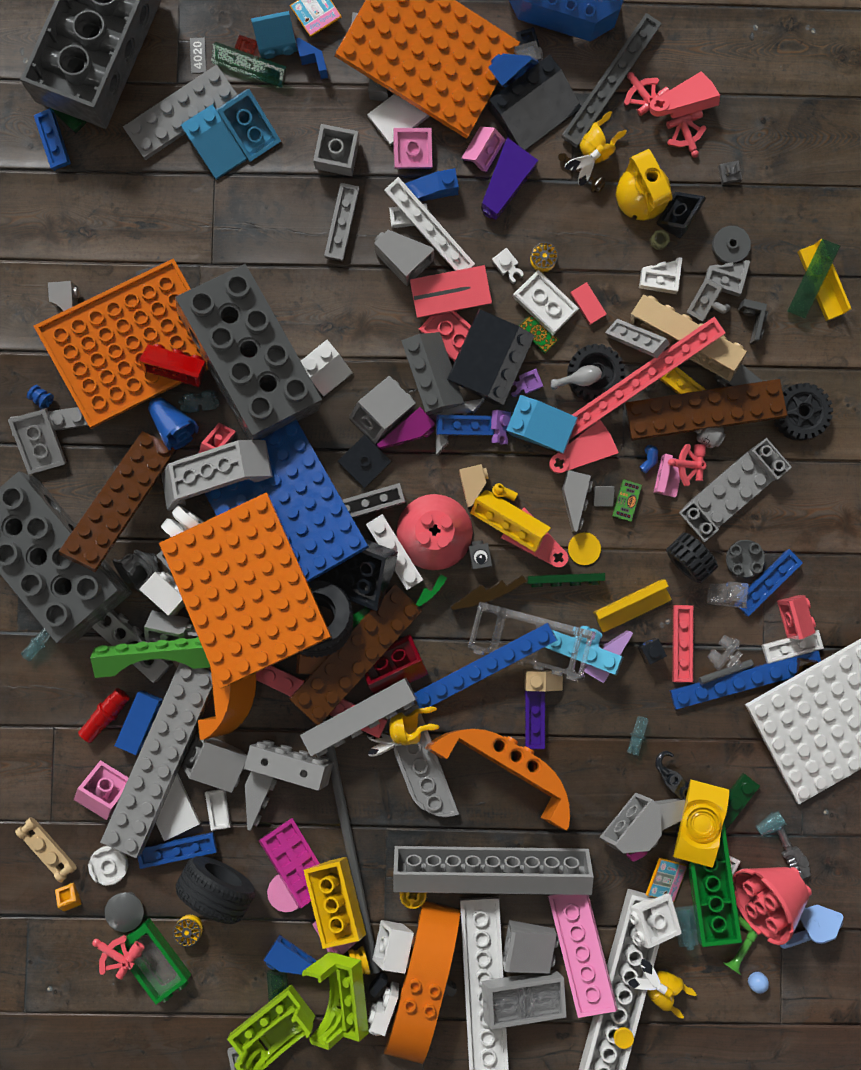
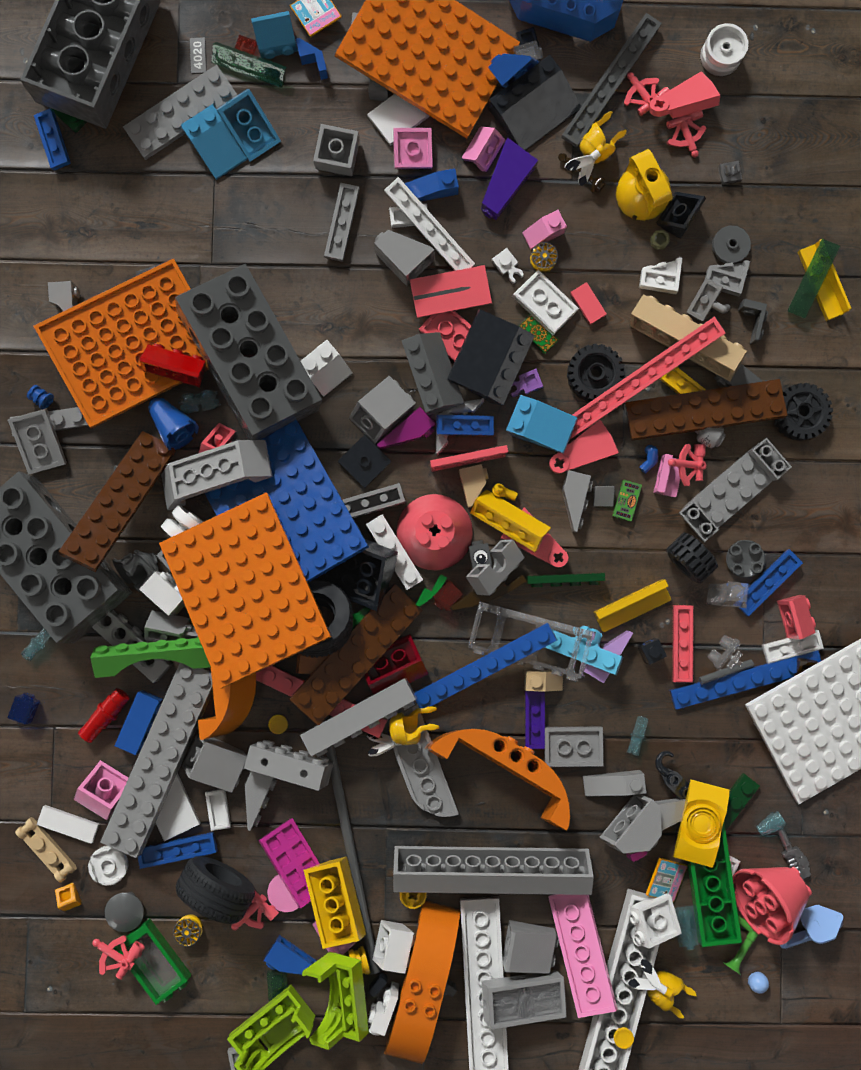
(23, 708): none -> clear blue brick
(68, 824): none -> white tile
(259, 902): none -> coral piece
(278, 724): none -> yellow piece
(447, 596): none -> clear red brick
(468, 458): none -> coral tile
(499, 423): medium lavender plate -> none
(506, 558): none -> light grey arch
(545, 229): none -> bright pink slope
(573, 746): none -> light grey plate
(583, 377): light grey piece -> none
(584, 548): yellow piece -> none
(615, 784): none -> light grey slope
(637, 338): light grey plate -> none
(724, 49): none -> white wheel

